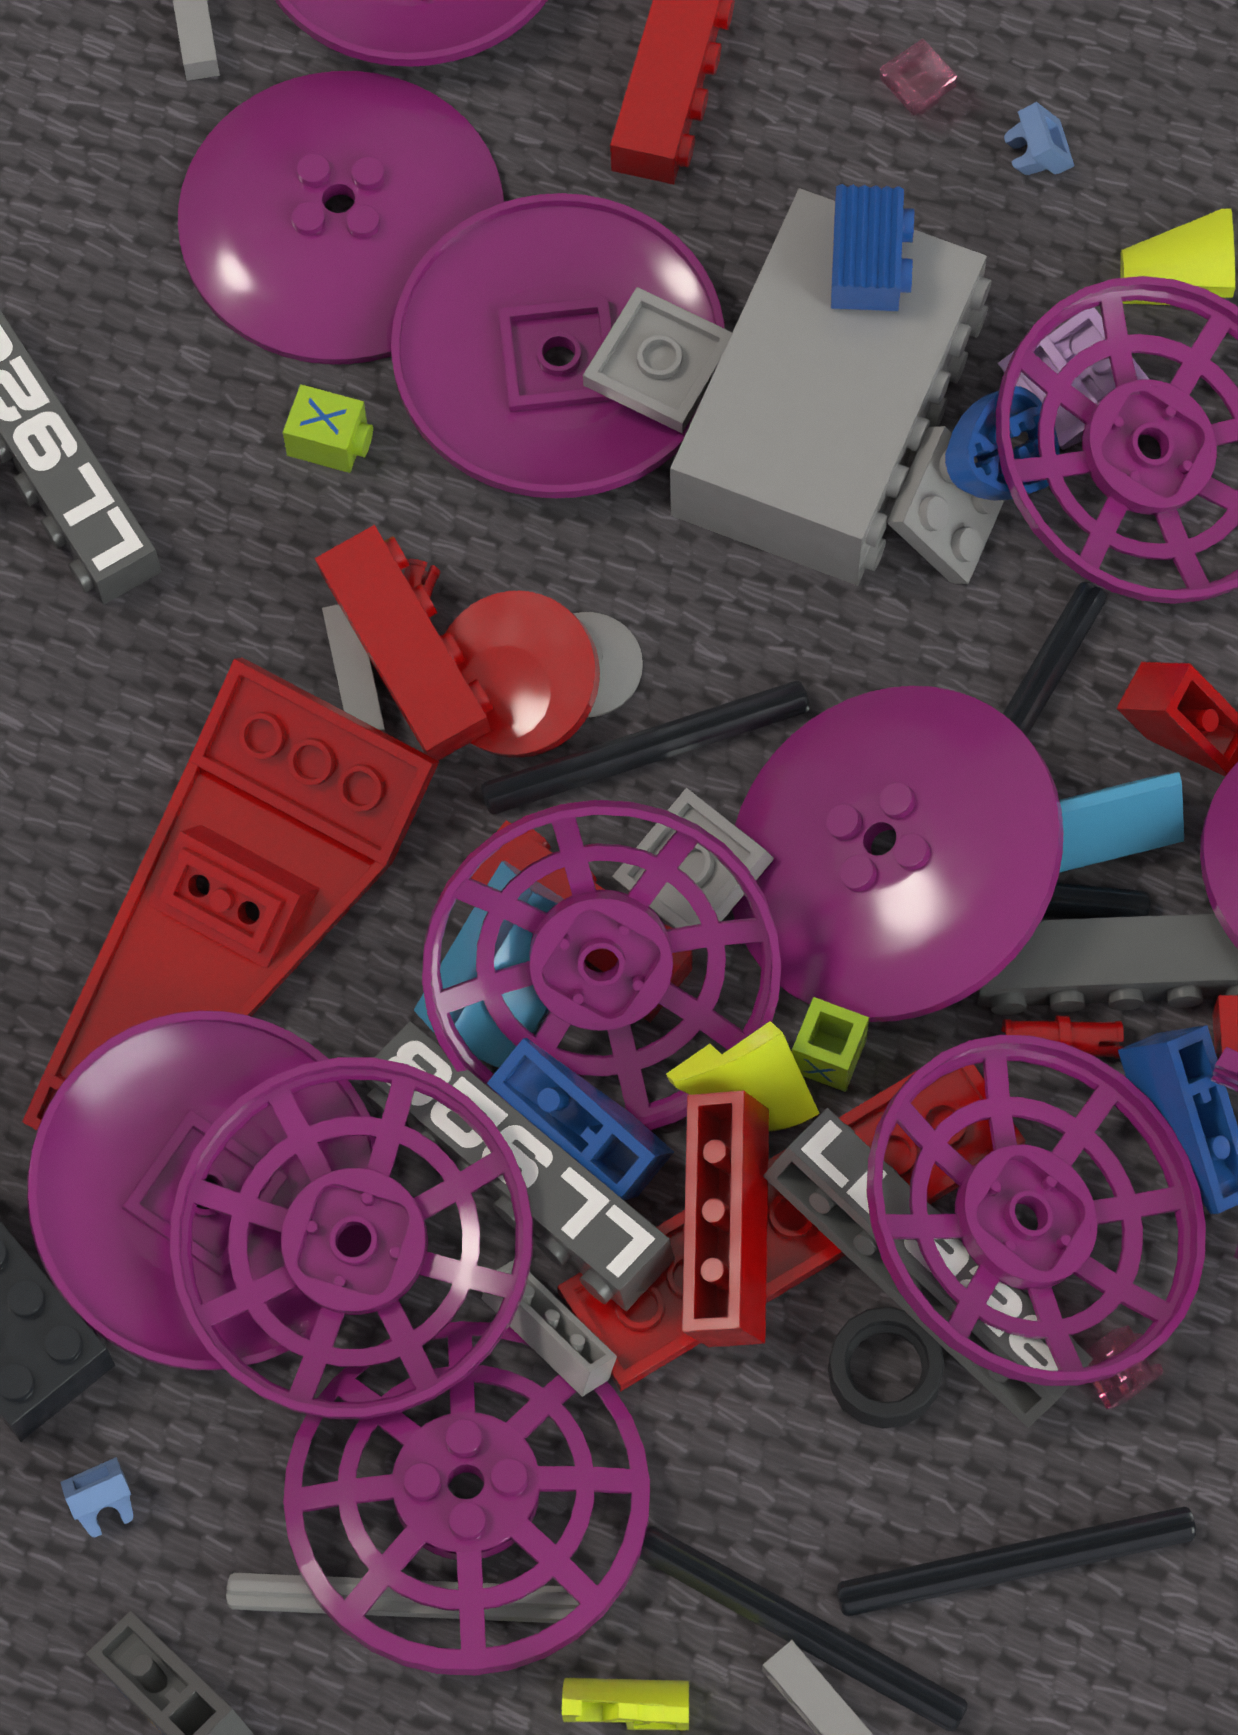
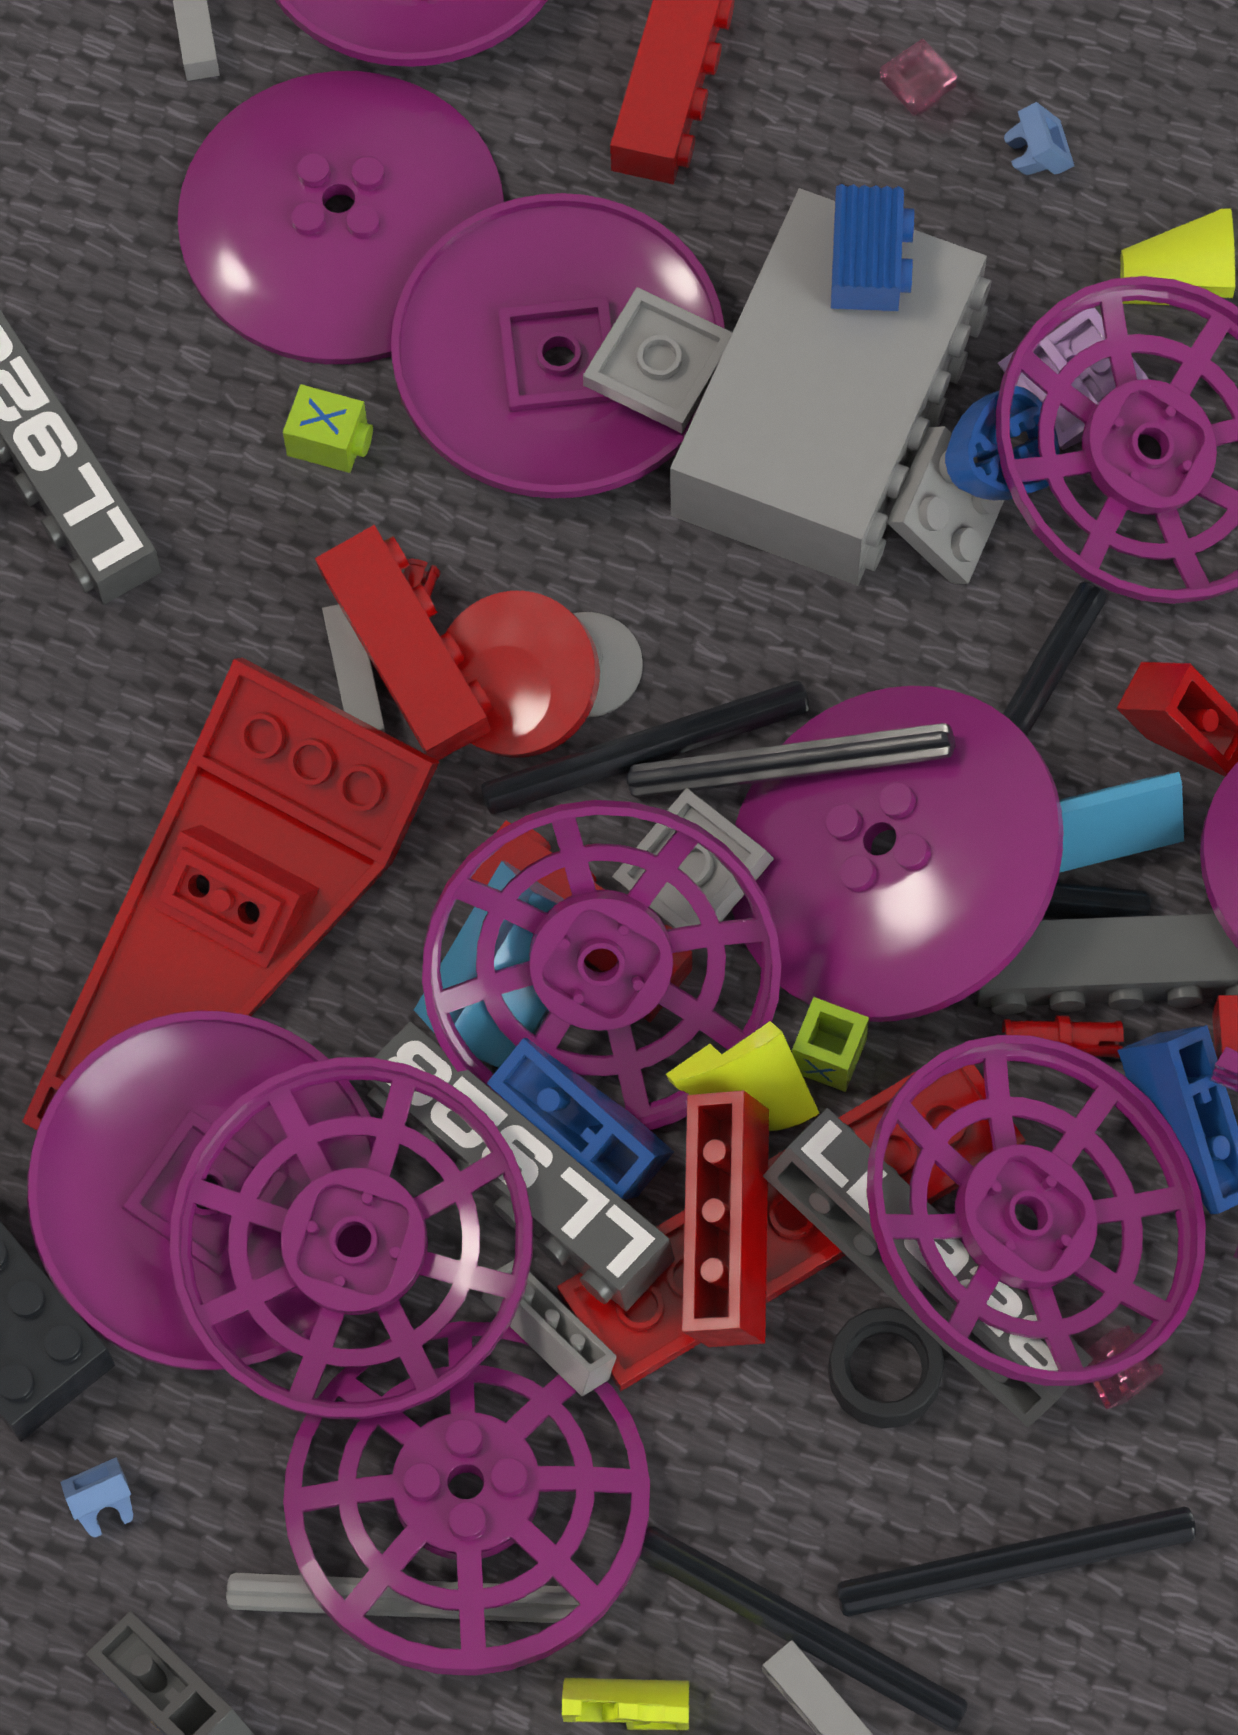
(792, 760): none -> black axle

